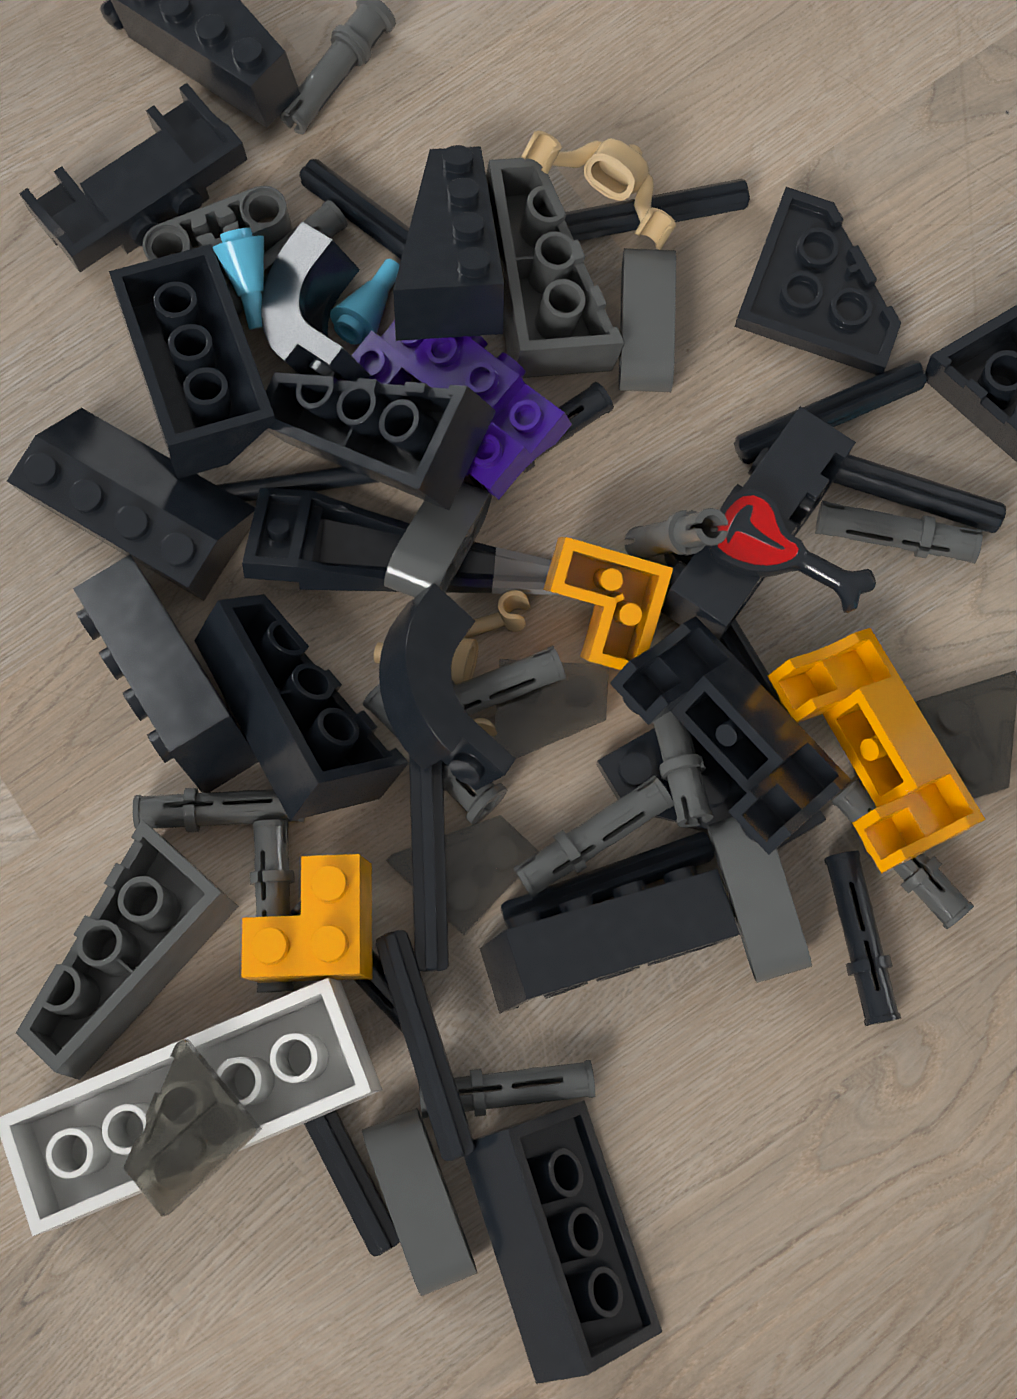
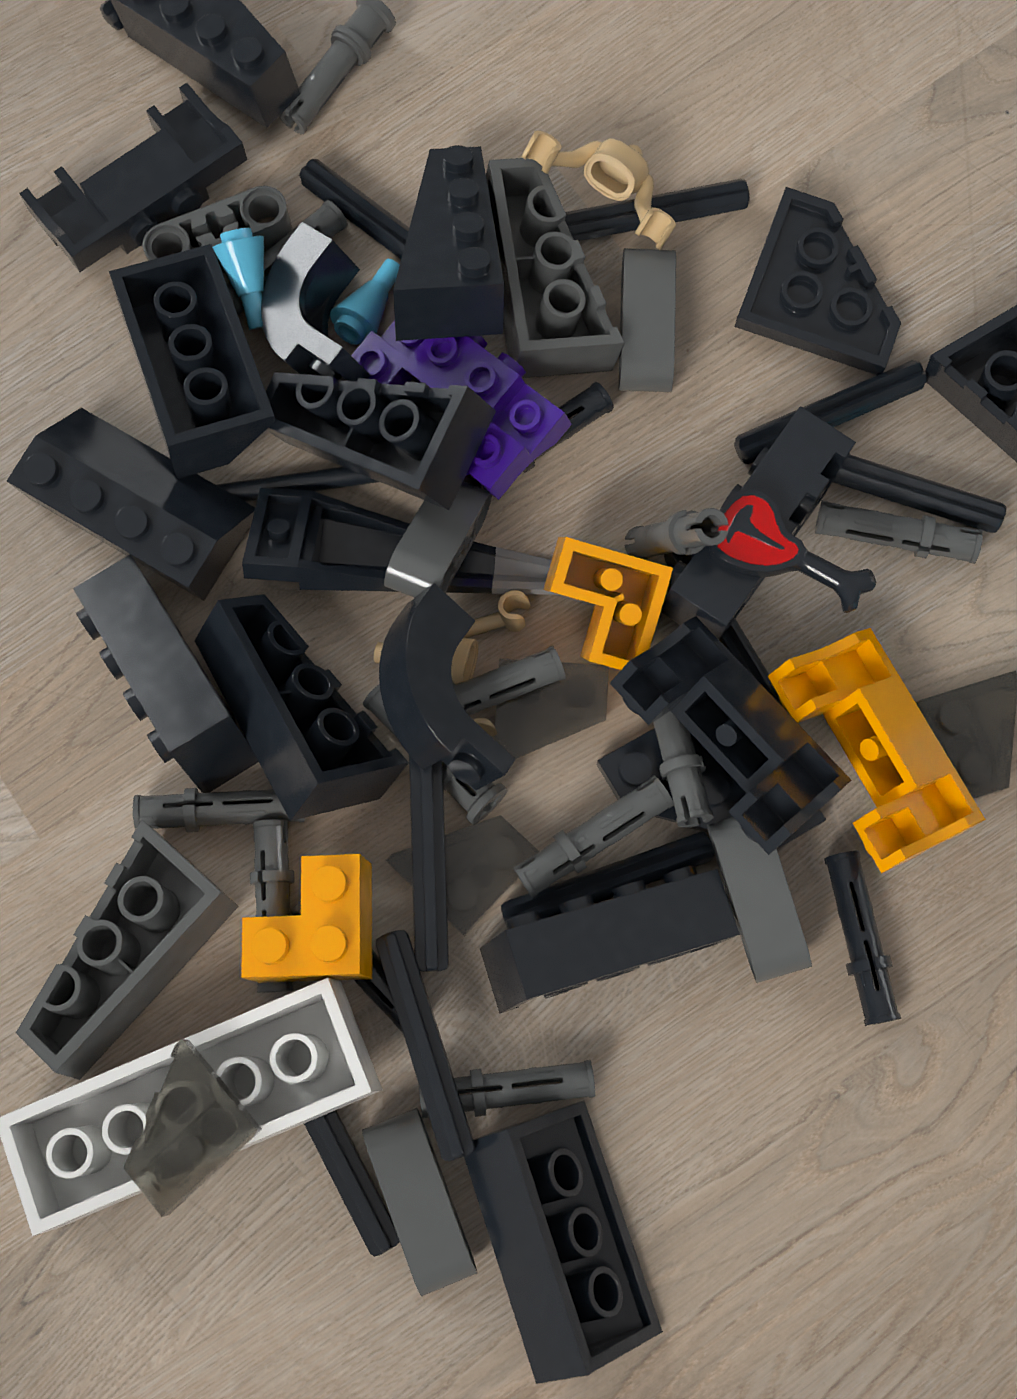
(919, 873): dark grey pin -> none

